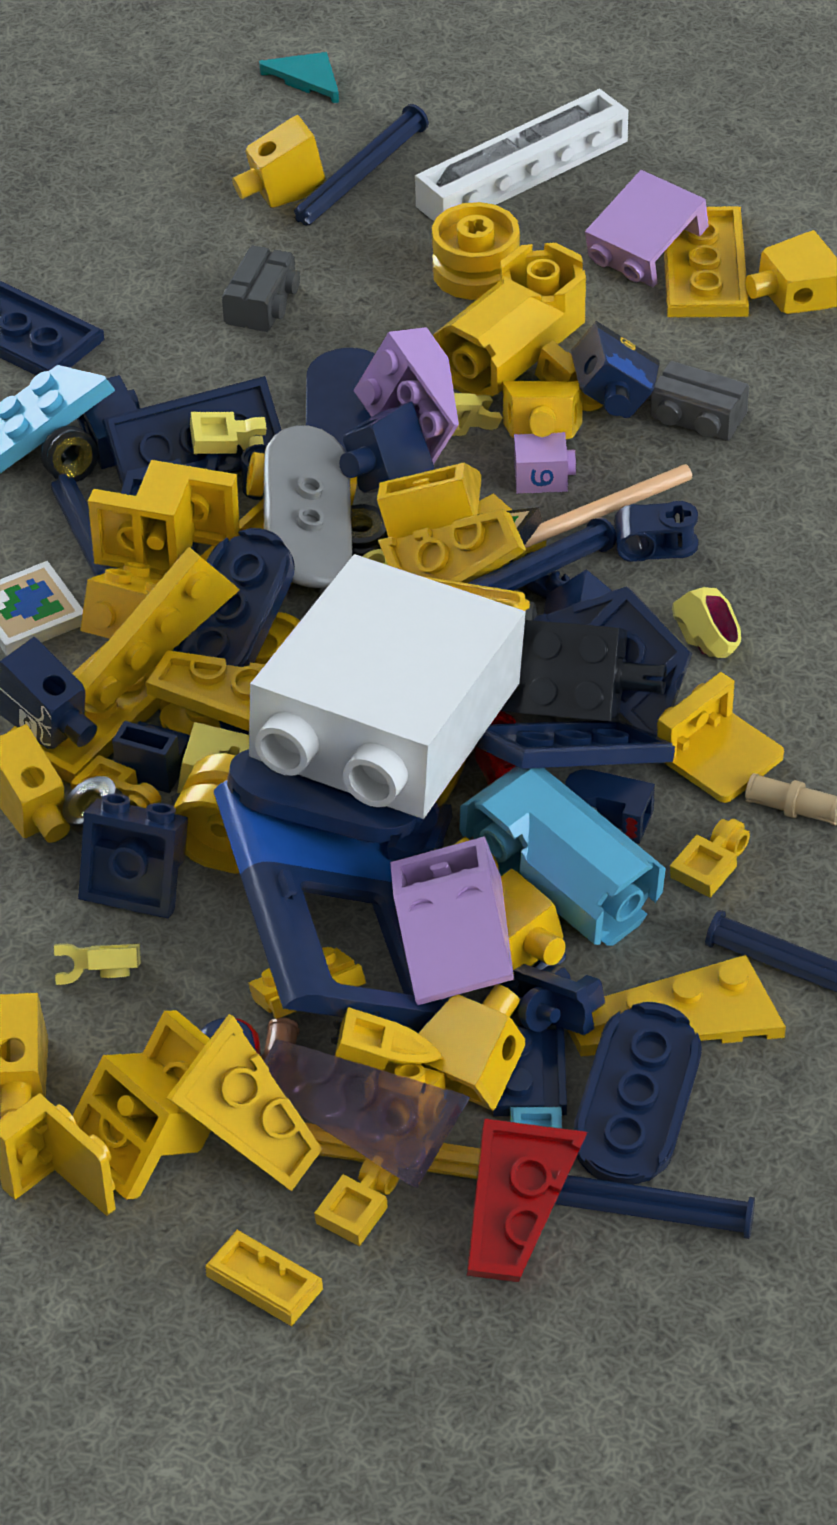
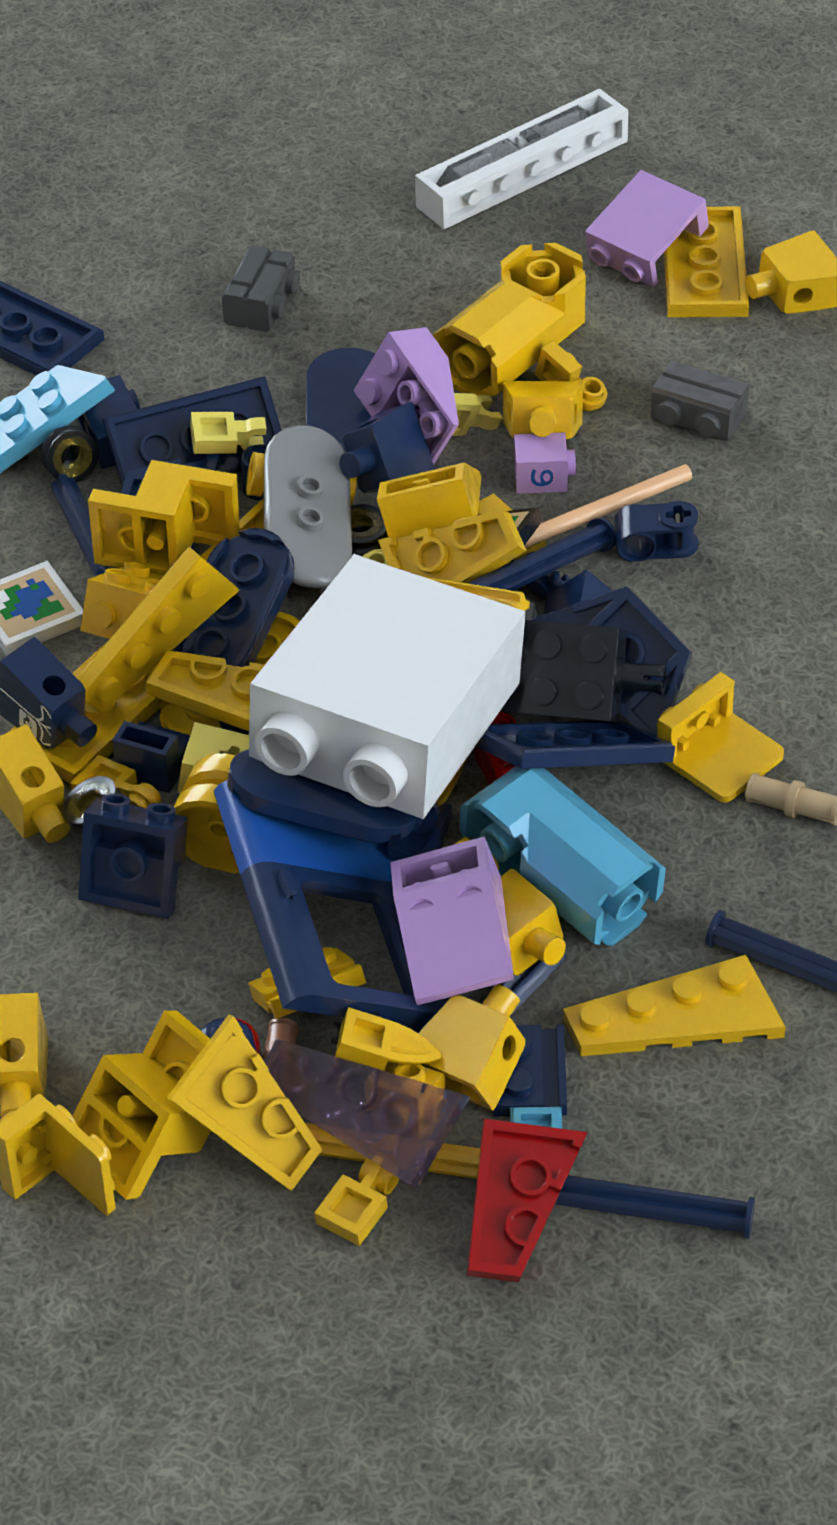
(110, 959): light yellow plate -> none
(264, 1277): yellow plate -> none
(282, 165): yellow torso -> none
(304, 73): teal tile -> none
(360, 165): dark blue axle -> none
(469, 247): yellow wheel -> none
(556, 999): dark blue hips -> none
(614, 370): dark blue torso -> none
(619, 799): dark blue leg -> none
(637, 1093): dark blue tile -> none
(708, 622): light yellow rock -> none
(708, 863): yellow plate -> none

